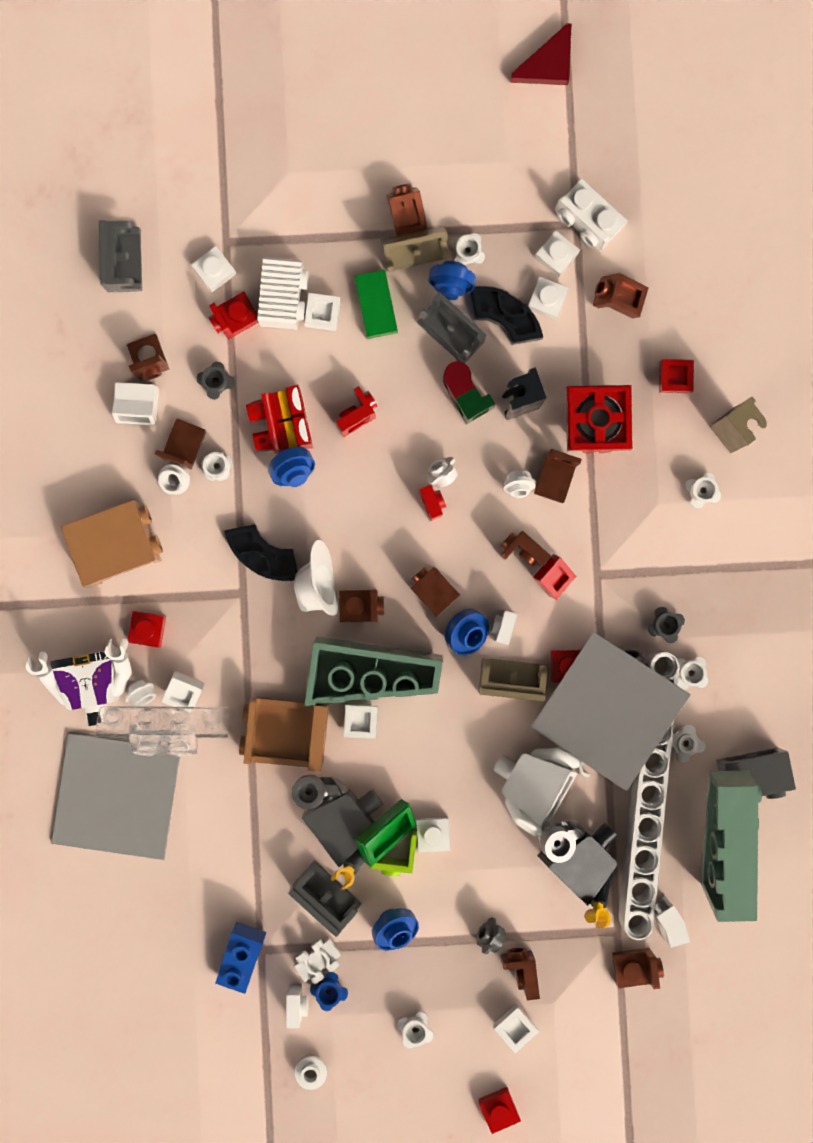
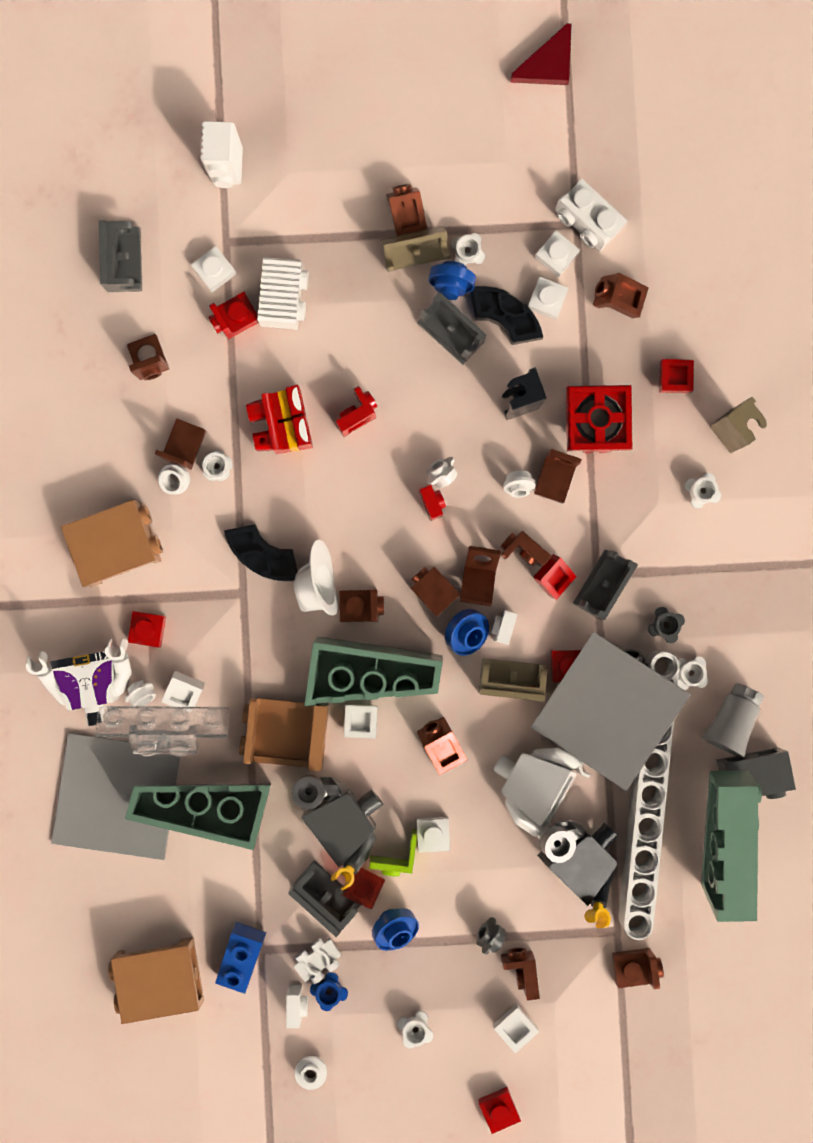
(135, 403): white piece -> none
(156, 982): none -> medium nougat panel
(206, 378): dark grey plate -> none
(208, 811): none -> sand green wedge
(221, 153): none -> white brick
(291, 467): blue plate -> none
(322, 311): white plate -> none
(364, 889): none -> clear red plate
(376, 304): green tile -> none
(385, 832): green tile -> none
(441, 745): none -> bracket
(464, 393): leg -> none
(479, 576): none -> copper bracket
(605, 584): none -> dark grey hinge
(670, 923): white piece -> none
(695, 745): white plate -> none
(735, 720): none -> light grey plant

